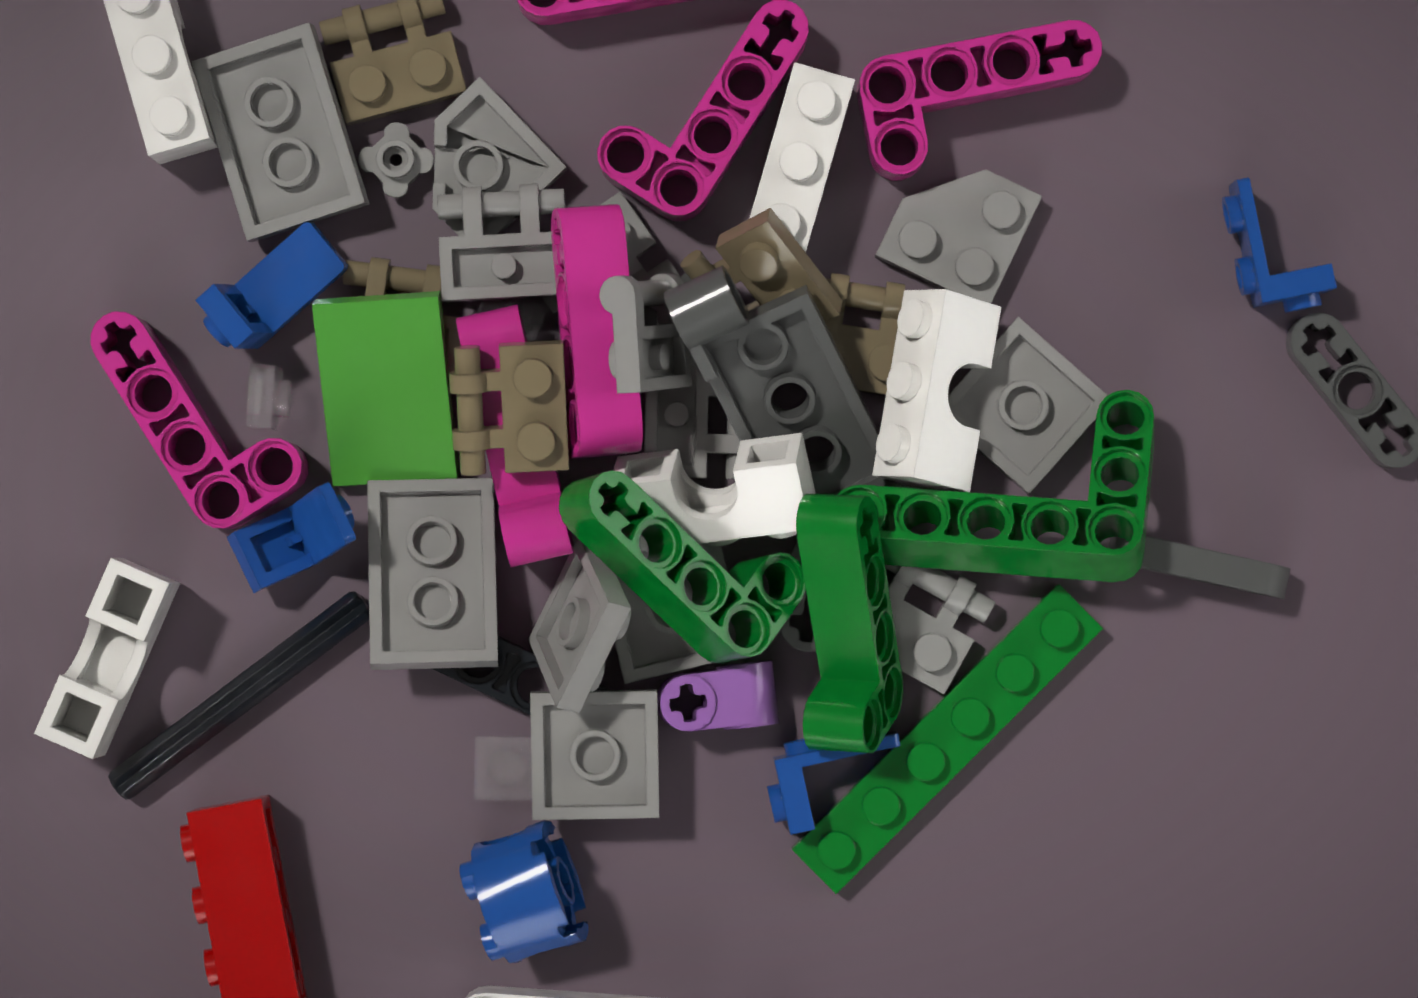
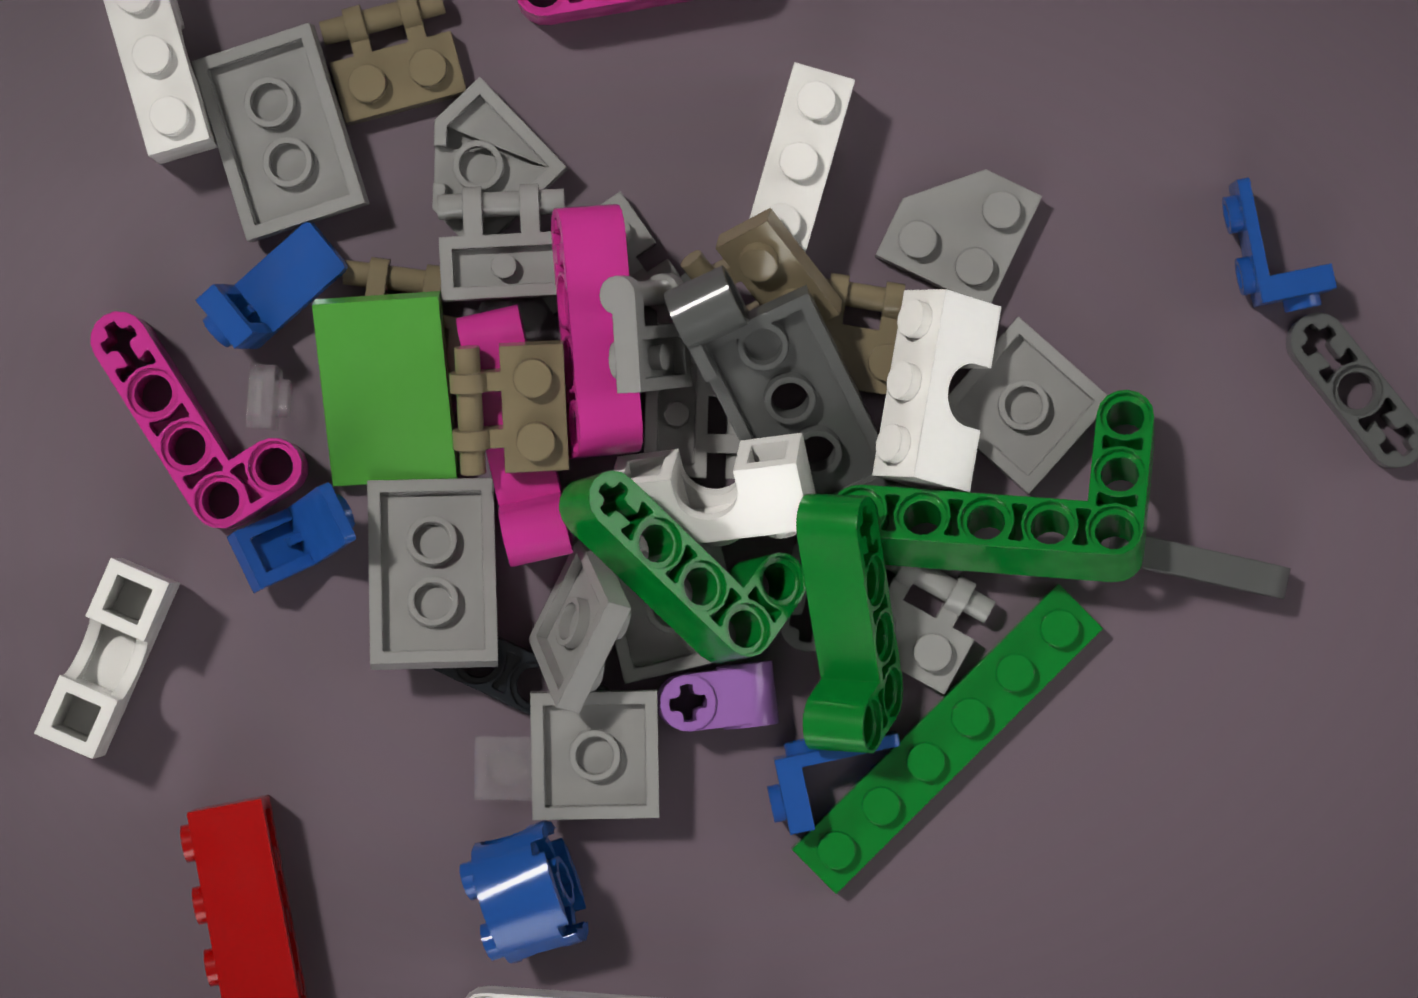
(239, 695): black axle -> none
(414, 160): light grey plate -> none
(715, 106): dark pink beam -> none
(980, 85): dark pink beam -> none

